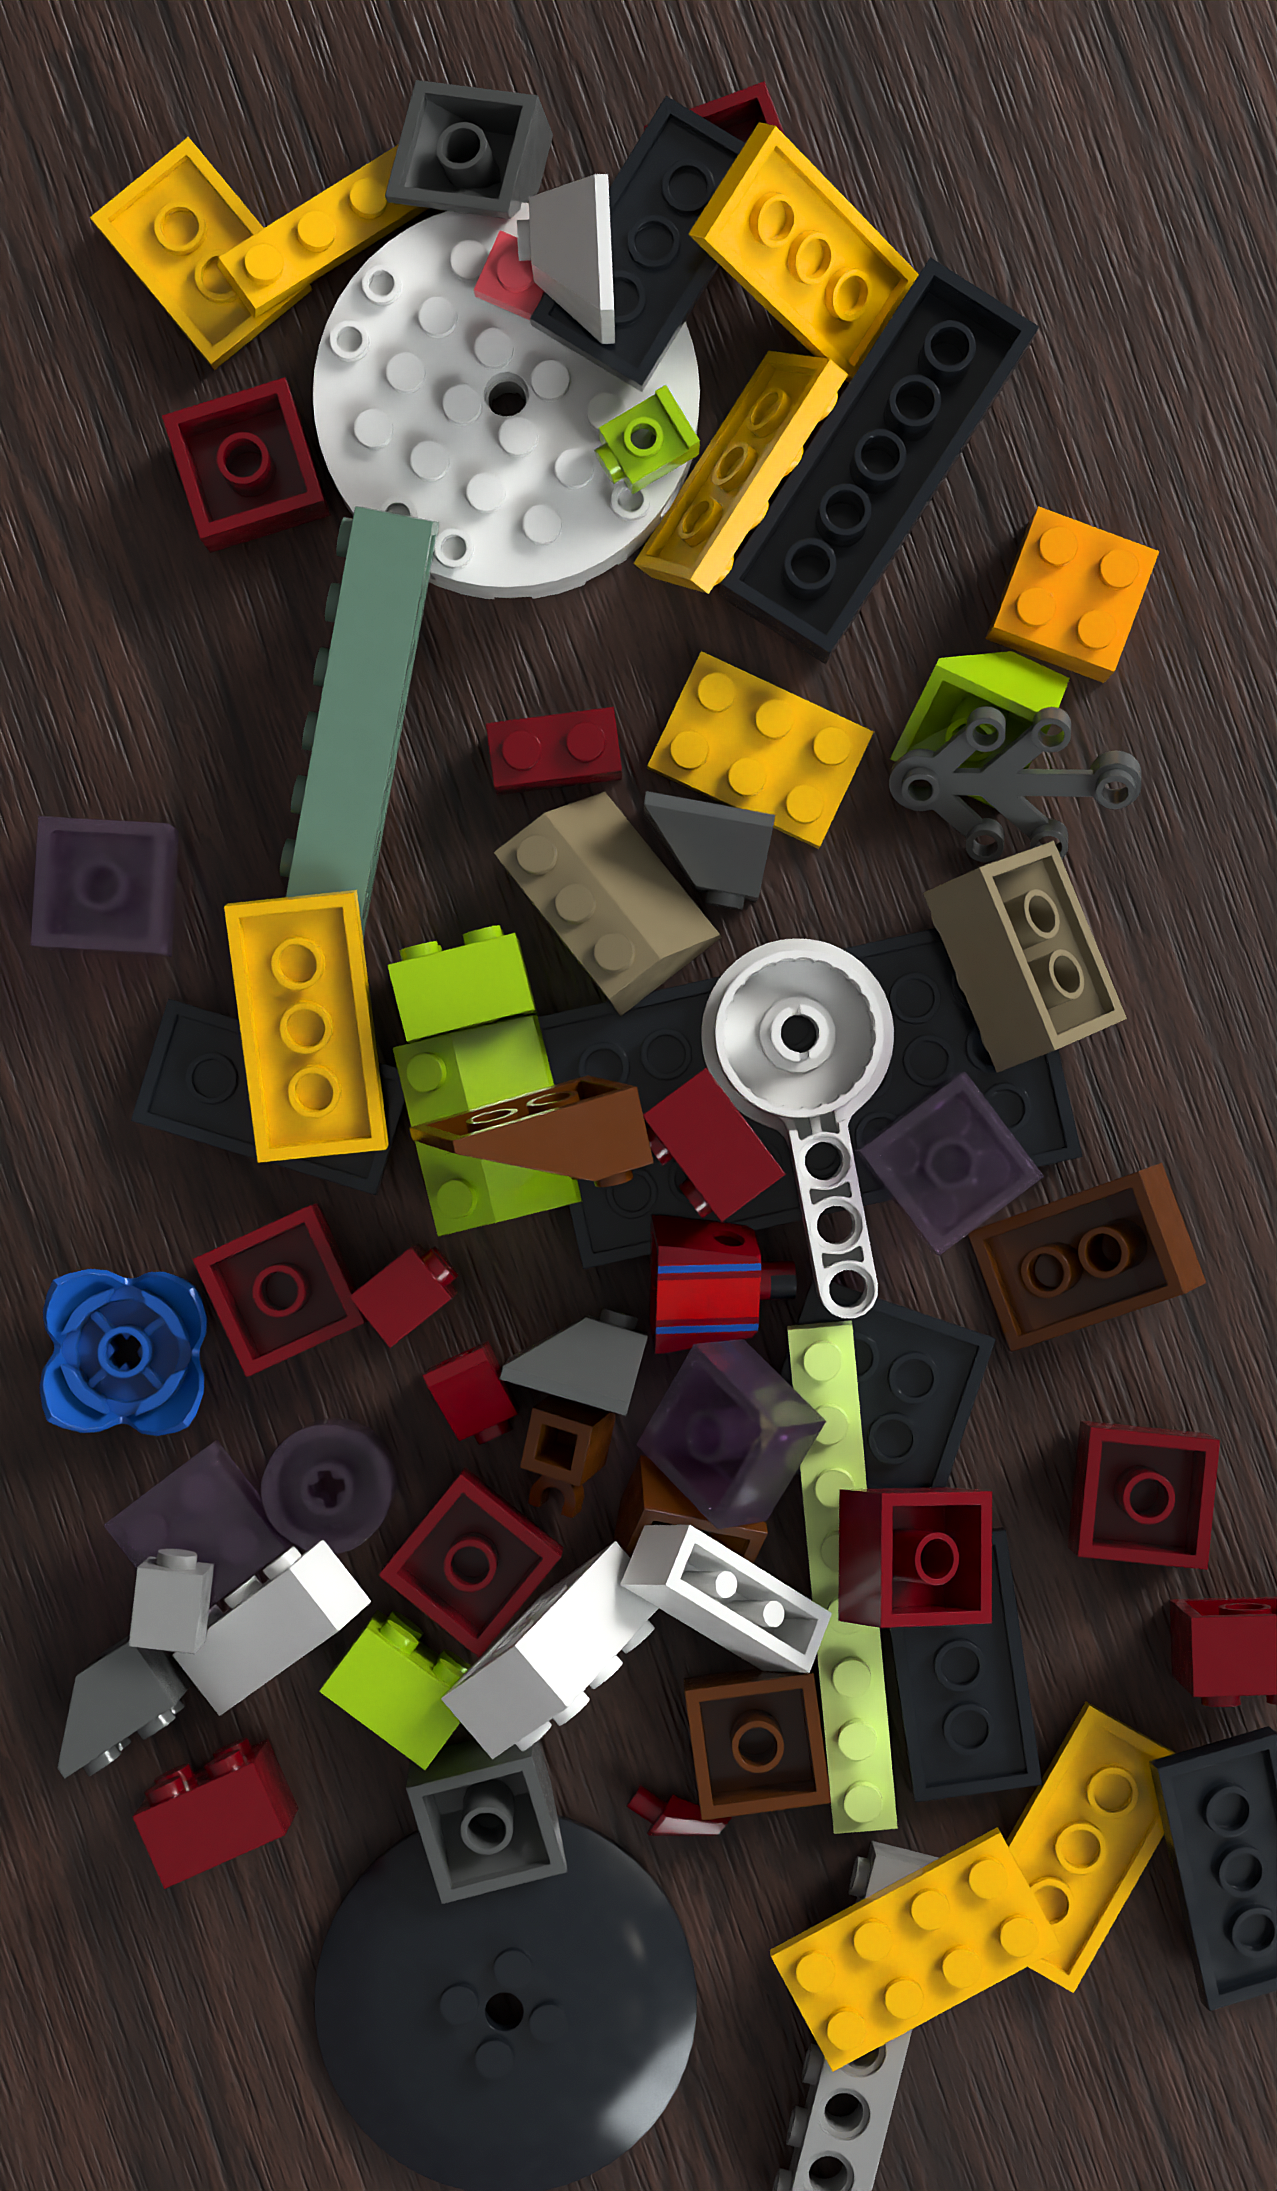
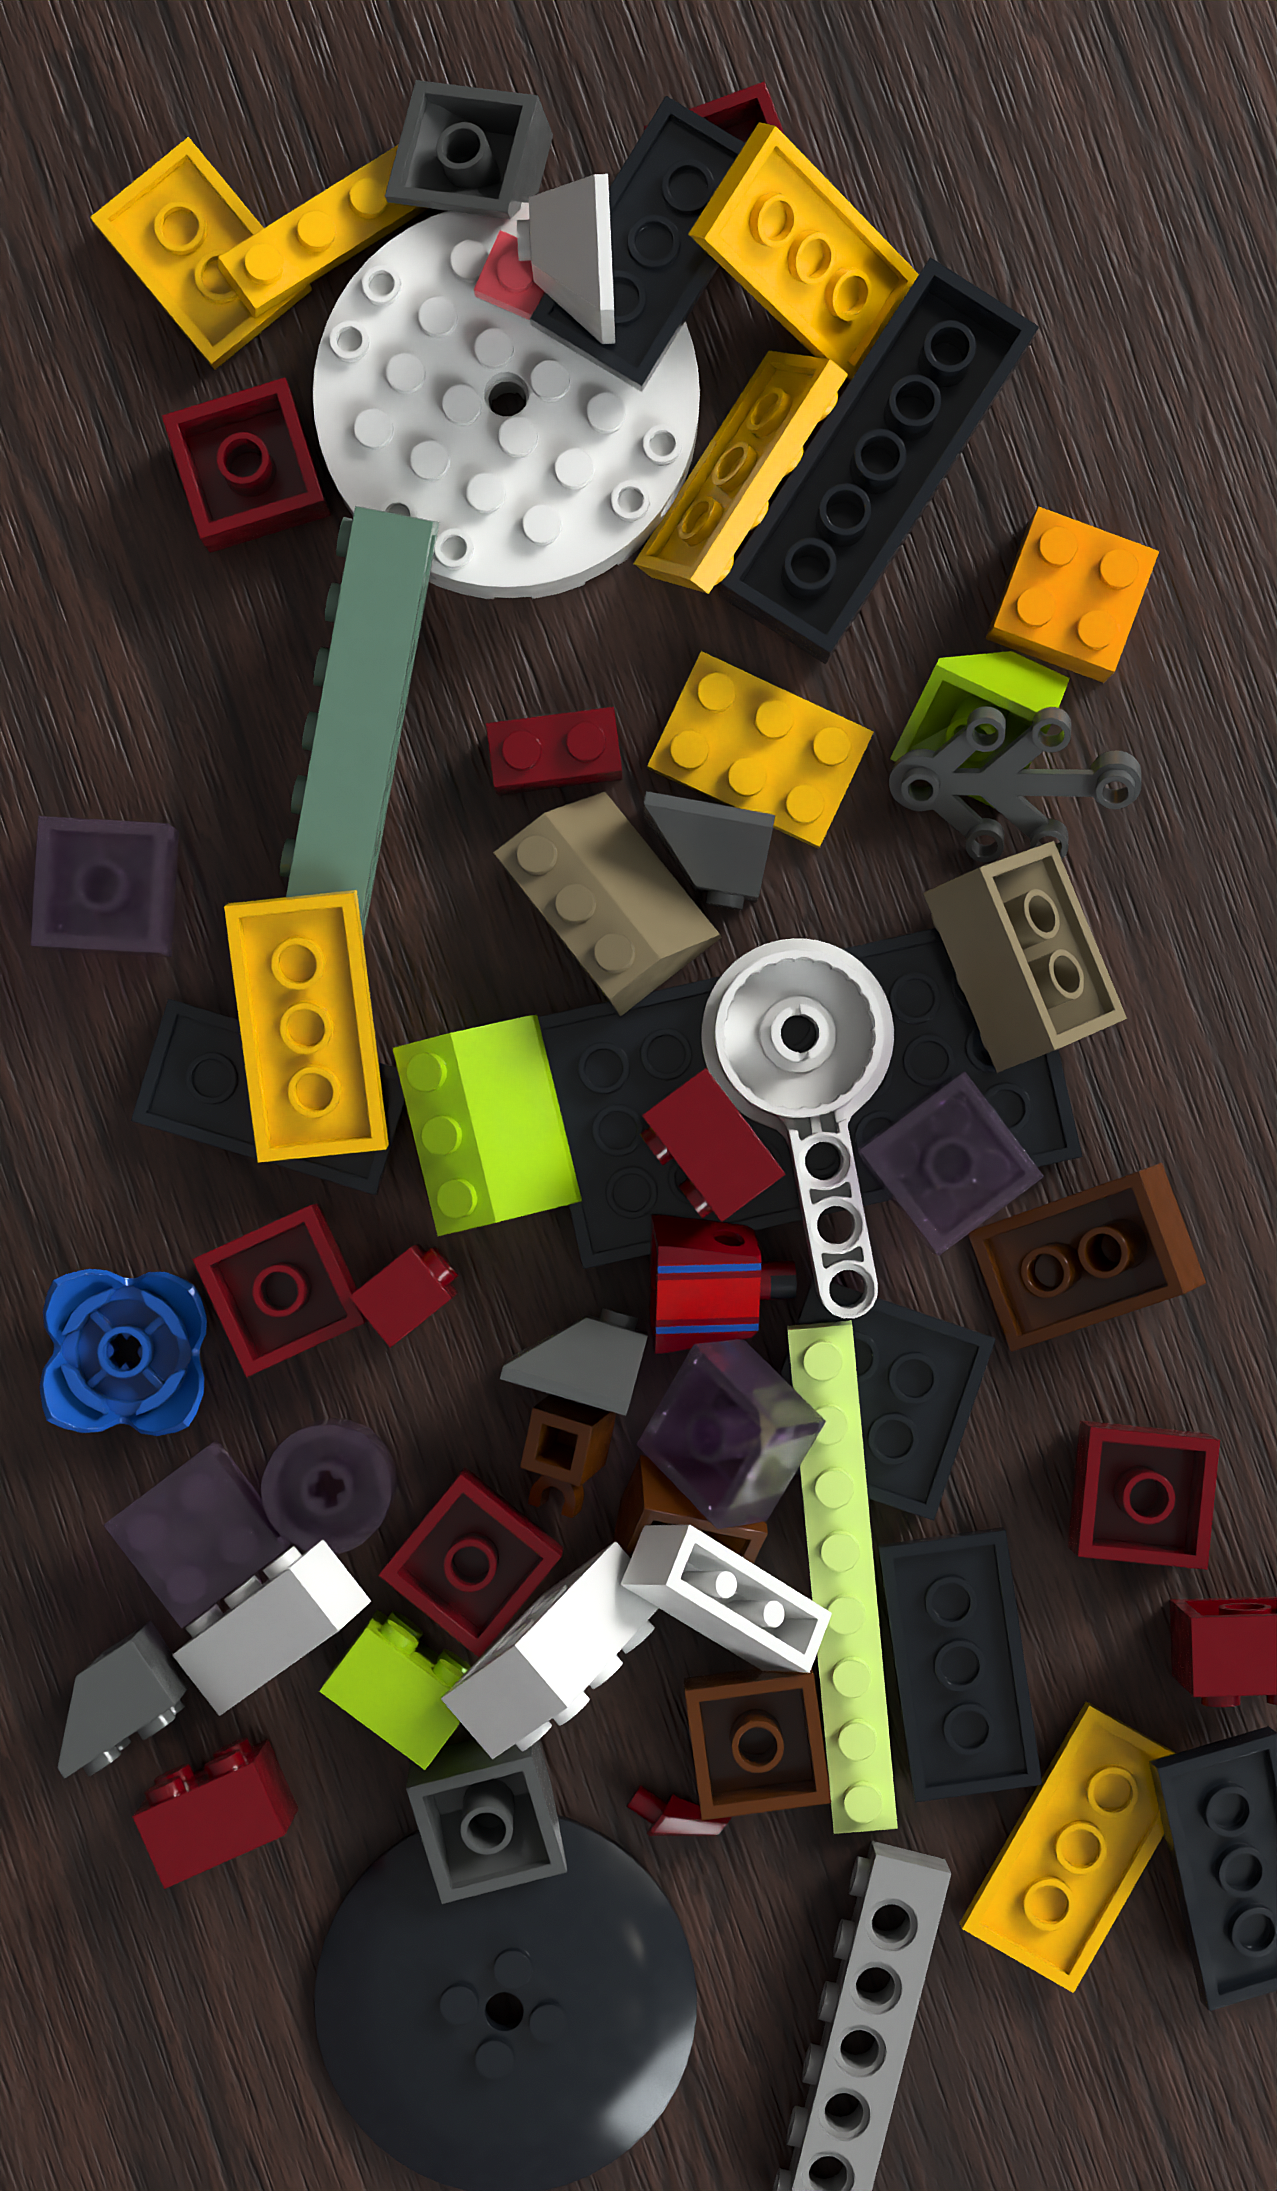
(171, 1602): light grey brick -> none
(461, 985): lime brick -> none
(473, 1394): dark red slope -> none
(569, 1129): reddish brown slope -> none
(673, 447): lime brick -> none
(915, 1557): dark red brick -> none
(915, 1949): yellow plate -> none

